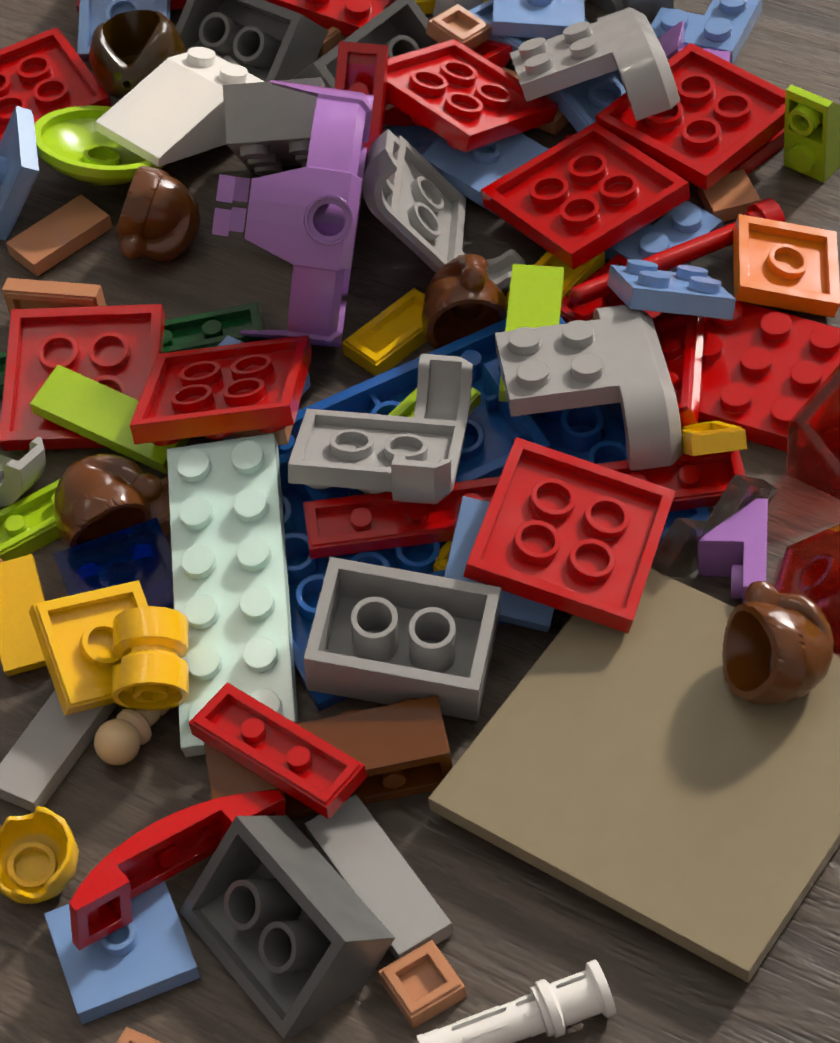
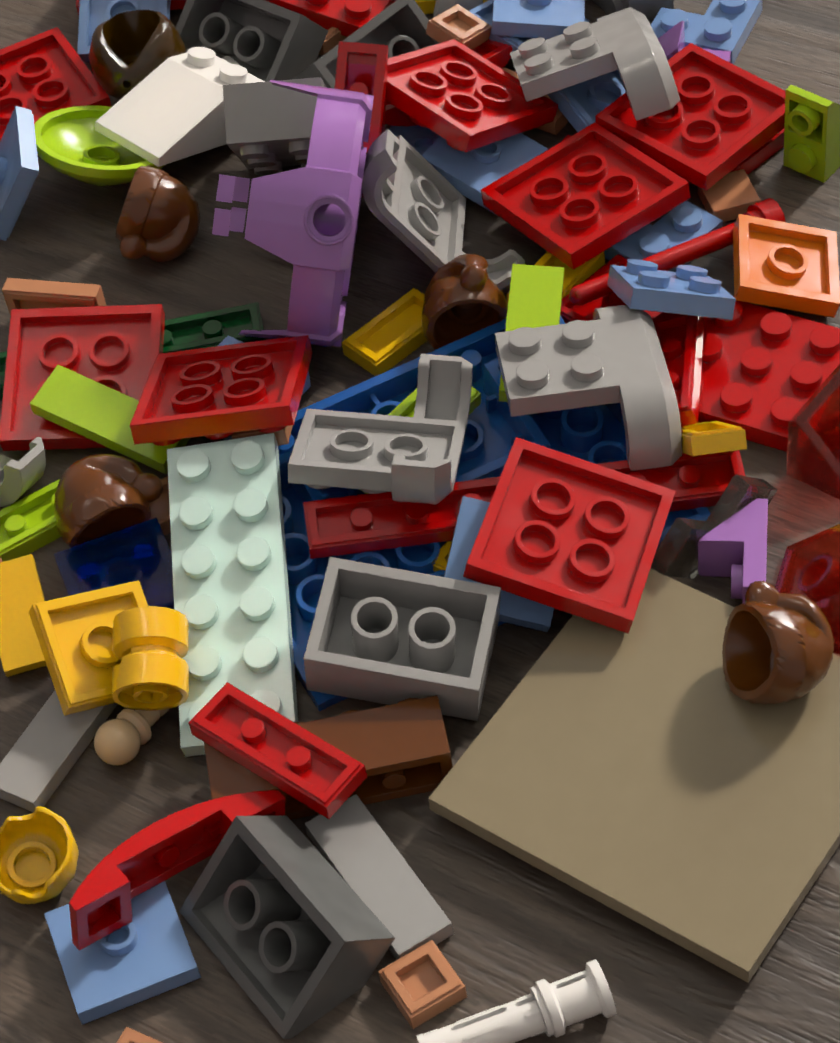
(59, 235): nougat tile -> none

